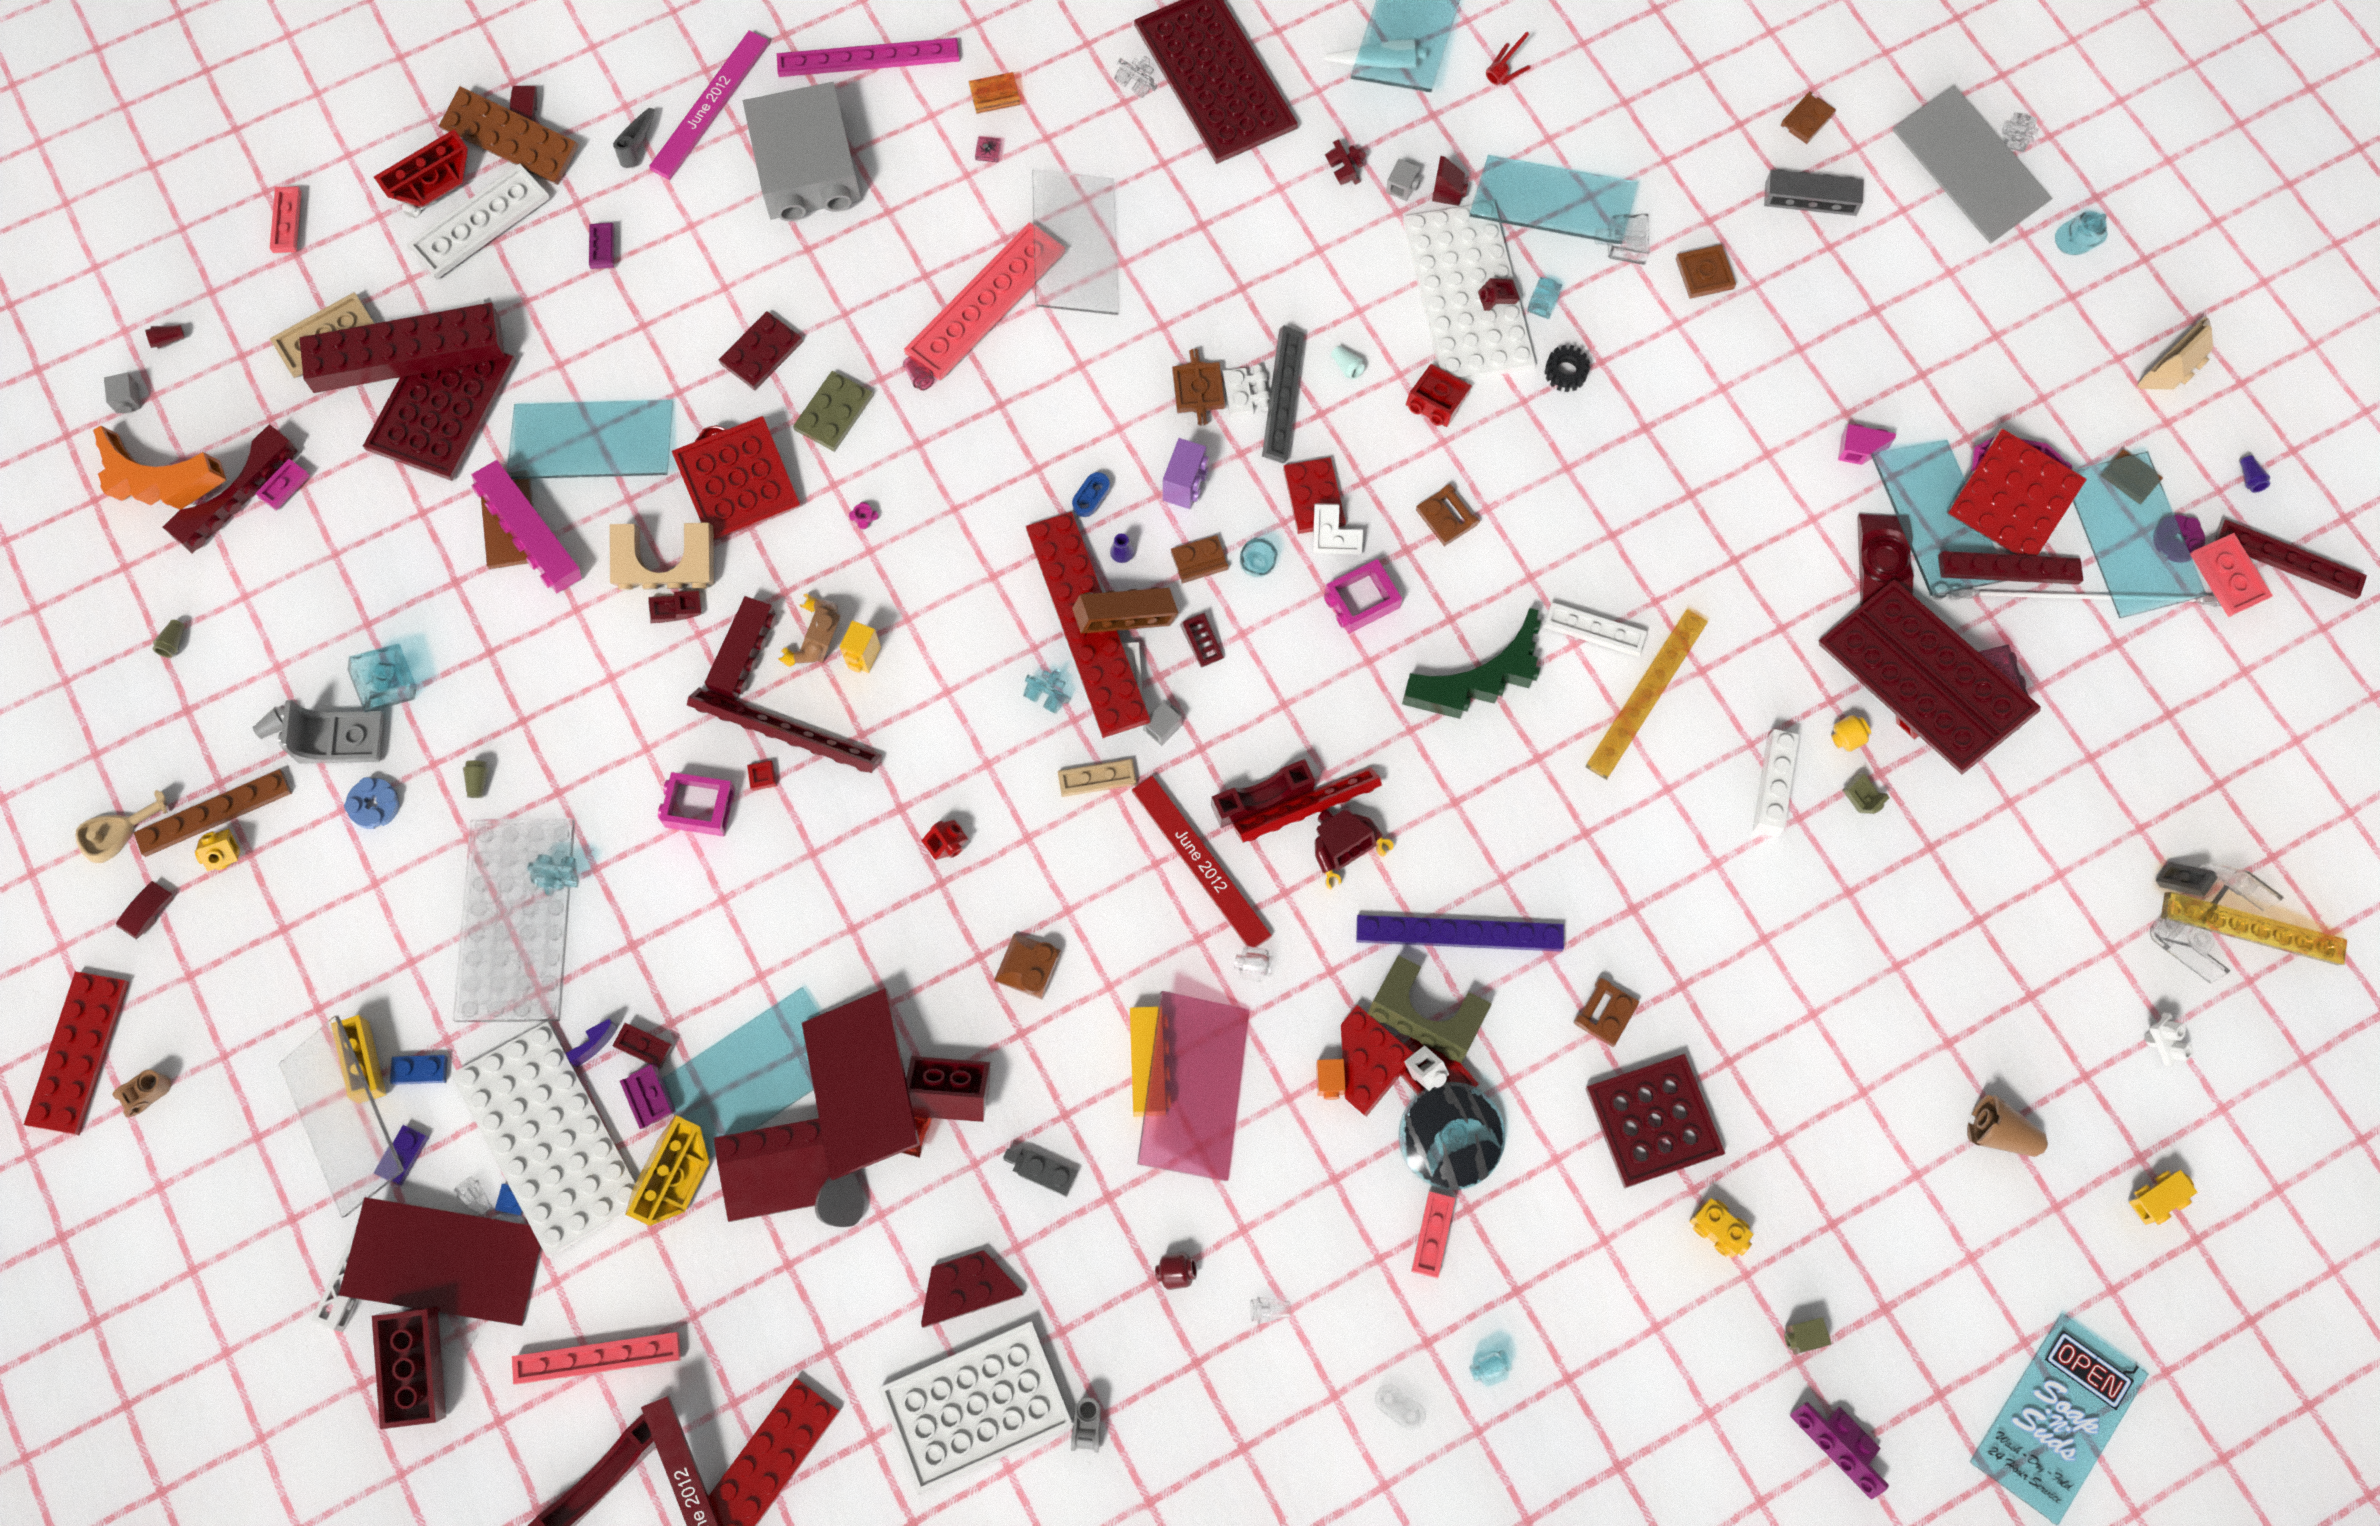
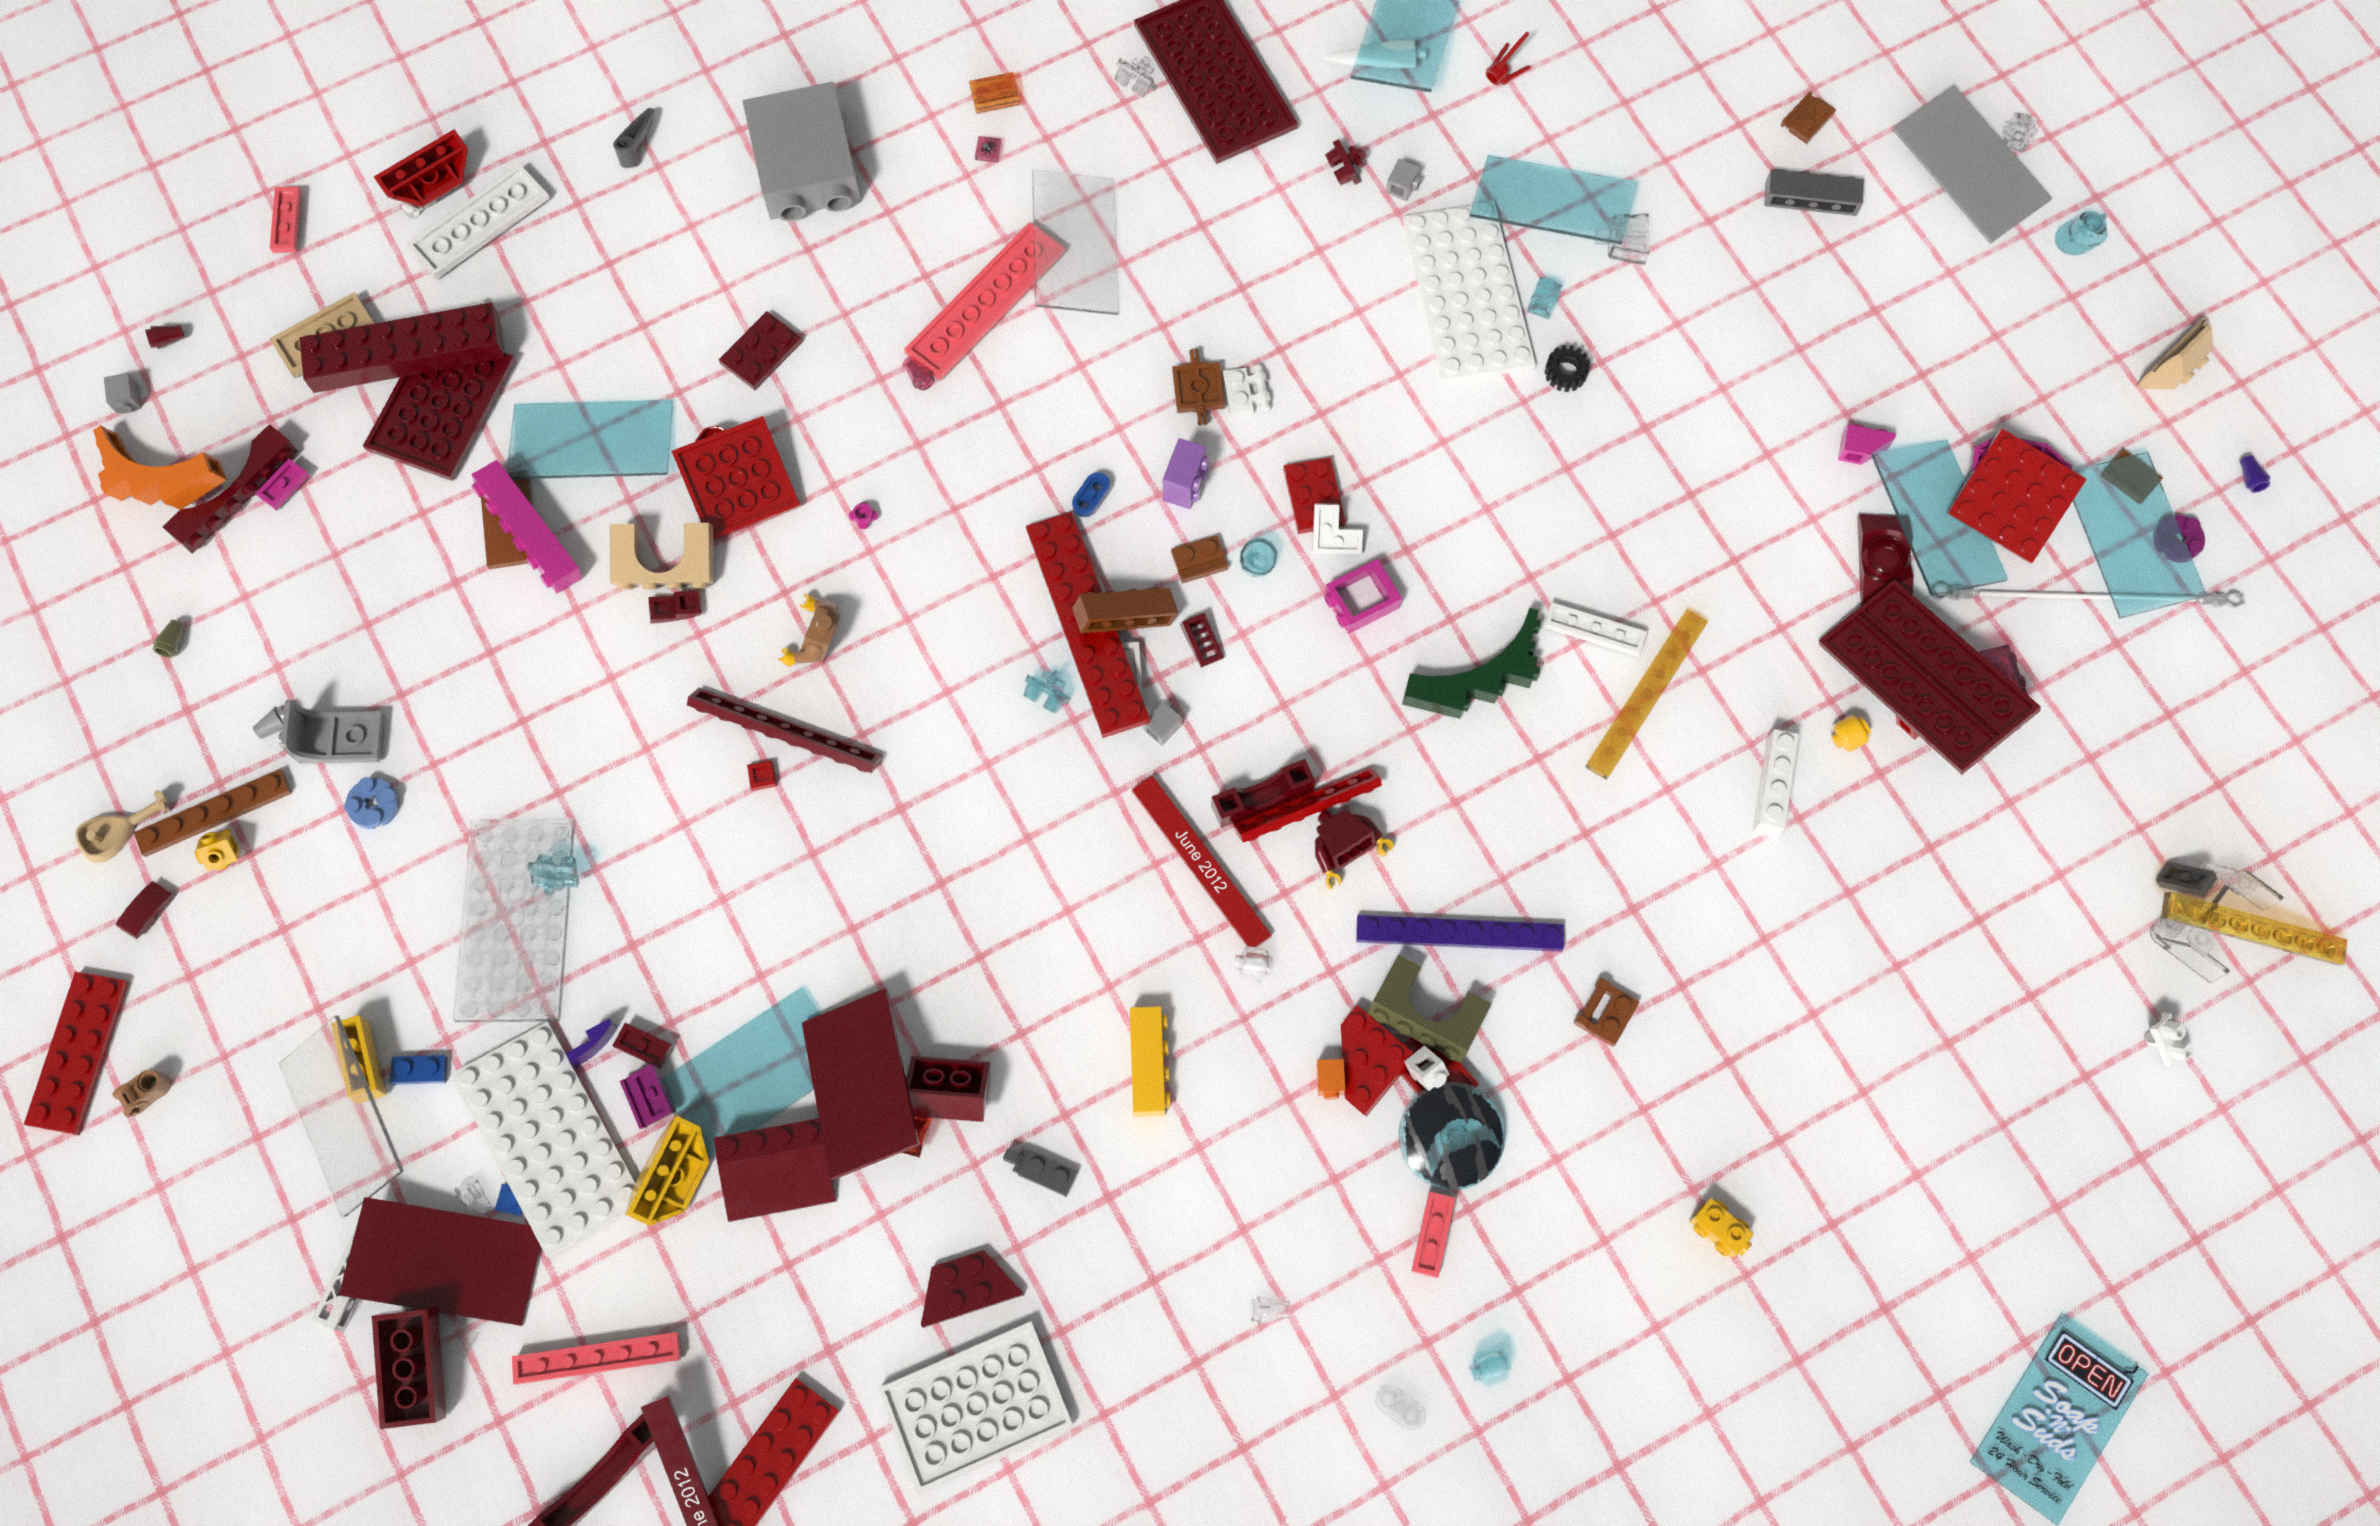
(381, 678): clear light blue brick -> none
(408, 1148): dark purple plate -> none
(475, 778): olive cone -> none
(509, 135): dark orange plate -> none
(524, 101): dark red slope -> none
(601, 245): magenta plate -> none
(709, 105): dark pink tile -> none
(721, 810): dark pink window -> none
(741, 648): dark red brick -> none
(833, 411): olive plate -> none
(840, 1202): flat silver piece -> none
(860, 647): yellow brick -> none
(867, 57): dark pink tile -> none
(945, 839): red brick -> none
(1028, 966): dark orange slope -> none
(1086, 1428): light grey piece -> none
(1096, 777): tan tile -> none
(1121, 549): dark purple cone -> none
(1176, 1270): dark red head -> none
(1193, 1086): clear pink piece -> none
(1283, 394): dark grey plate -> none
(1348, 363): light aqua cone -> none
(1437, 395): red plate -> none
(1441, 520): dark orange plate -> none
(1449, 183): dark red slope -> none
(1498, 292): dark red bracket -> none
(1621, 1145): dark red piece -> none
(1705, 271): dark orange plate -> none
(1807, 1336): olive brick -> none
(1845, 1444): magenta bracket -> none
(1864, 795): olive bracket -> none
(2005, 1129): medium nougat cone -> none
(2010, 567): dark red plate -> none
(2169, 1192): yellow brick -> none
(2231, 575): coral plate -> none
(2295, 560): dark red plate -> none

